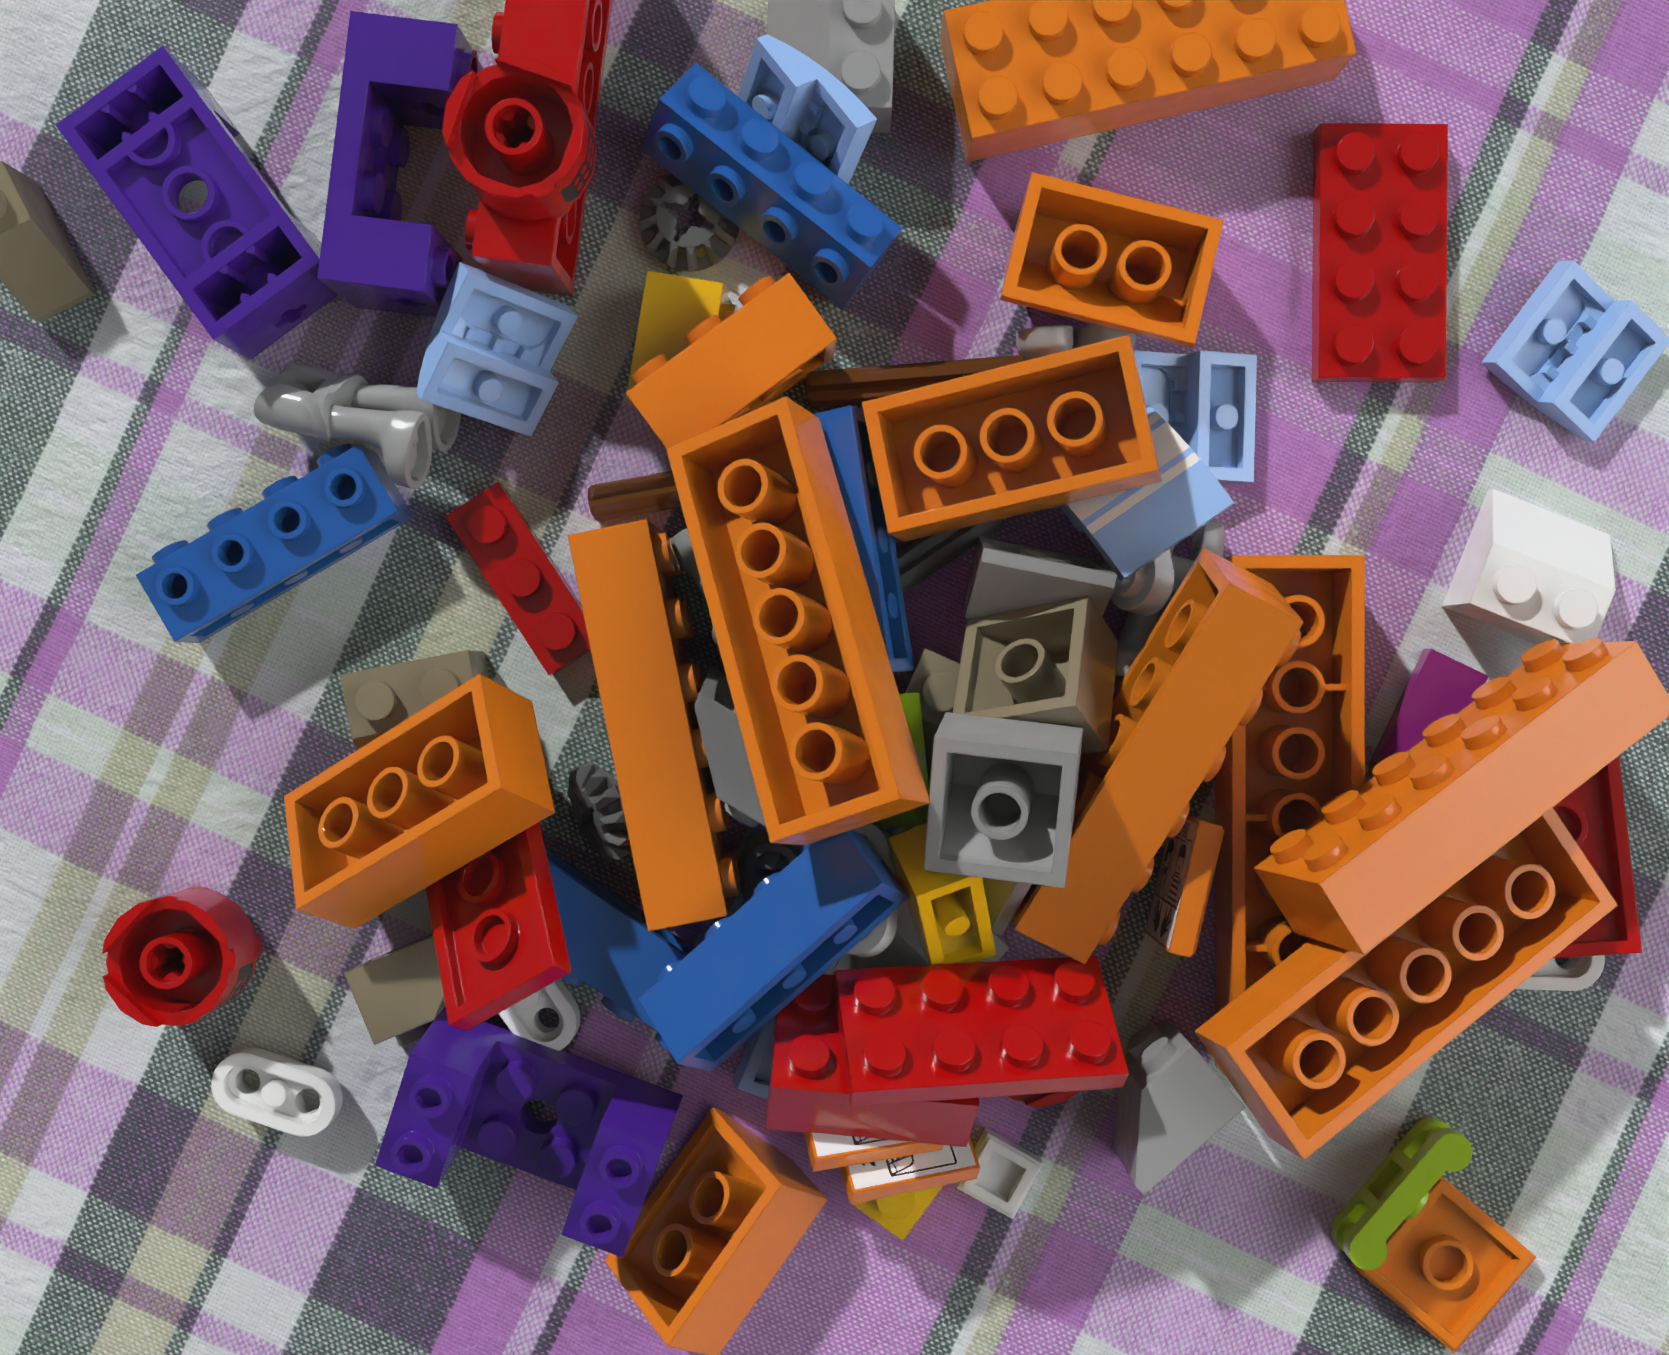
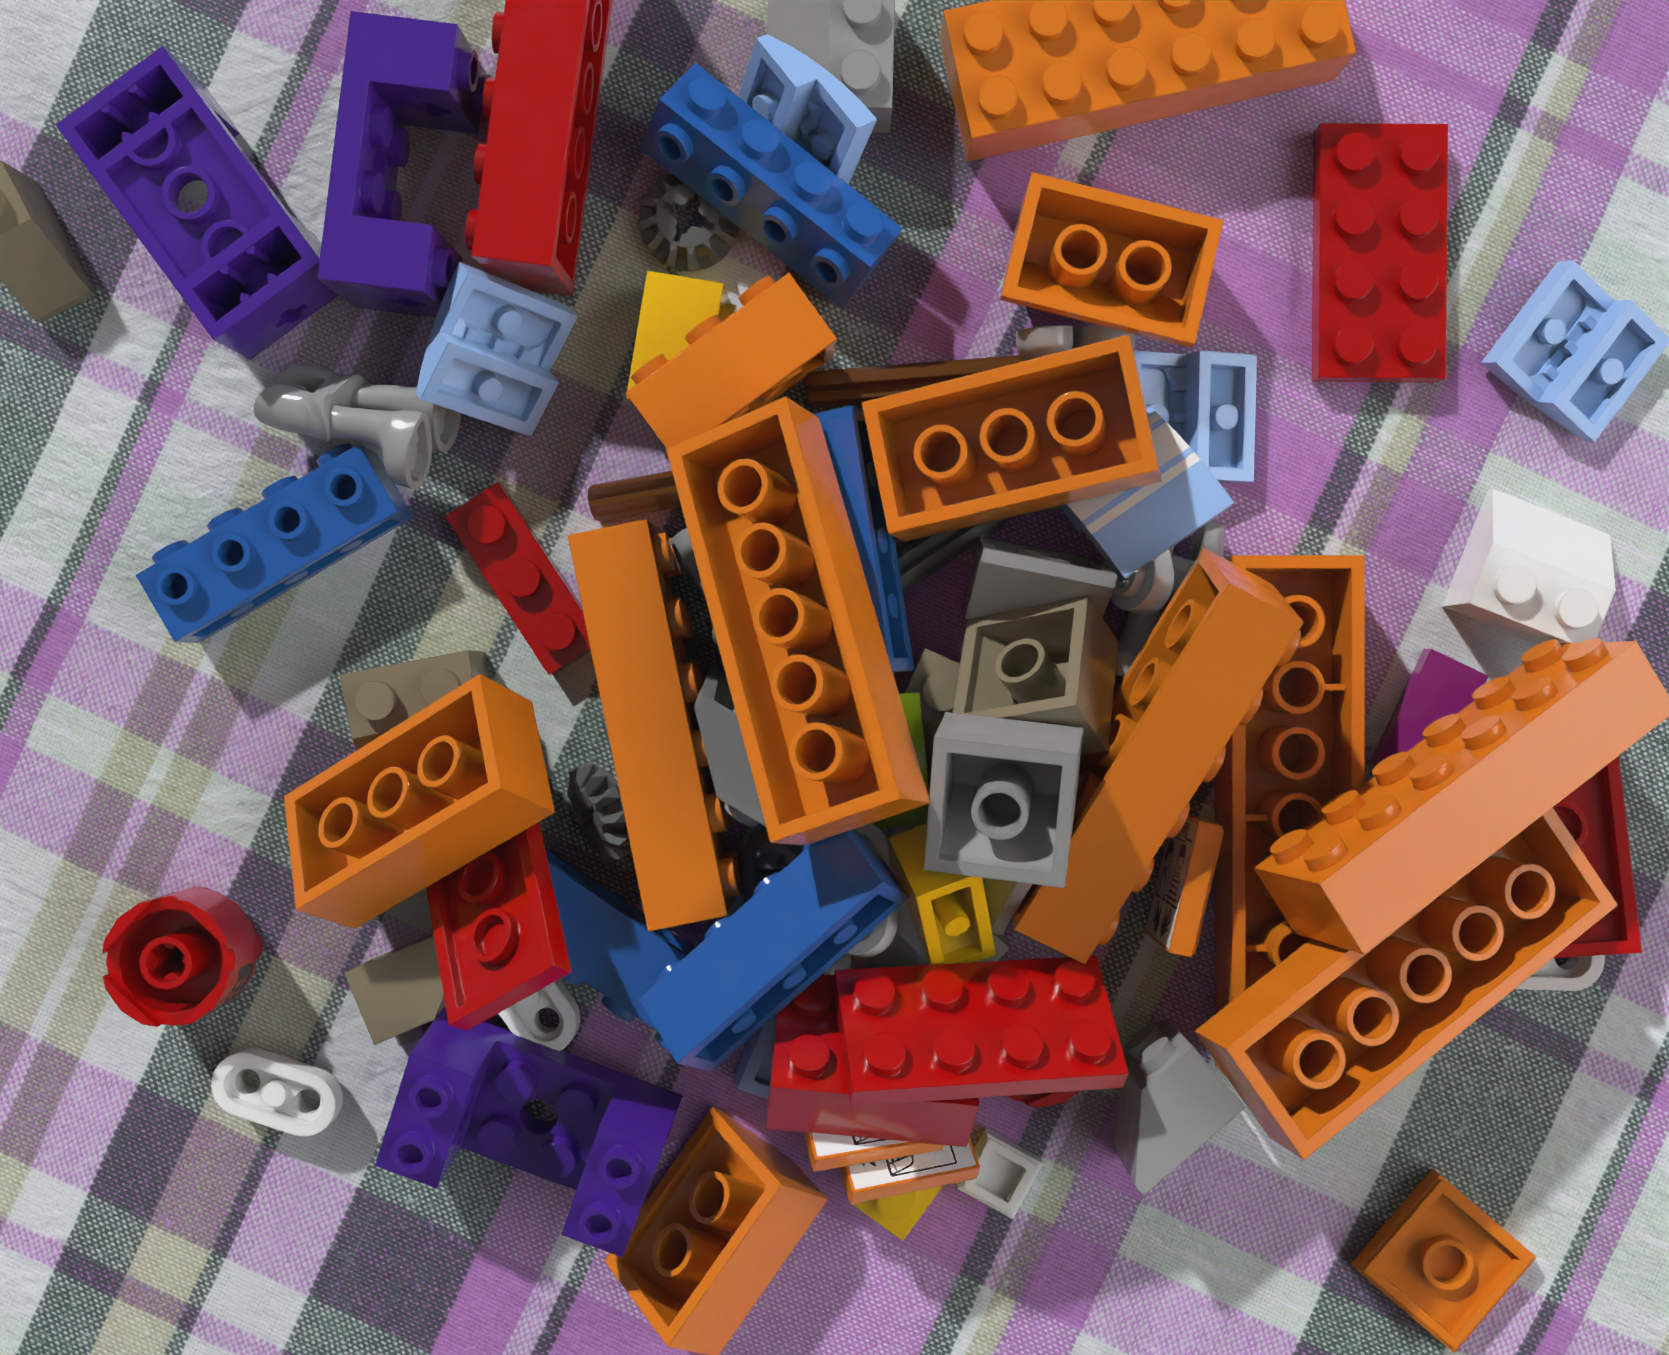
(505, 106): red brick -> none
(1398, 1190): lime plate -> none

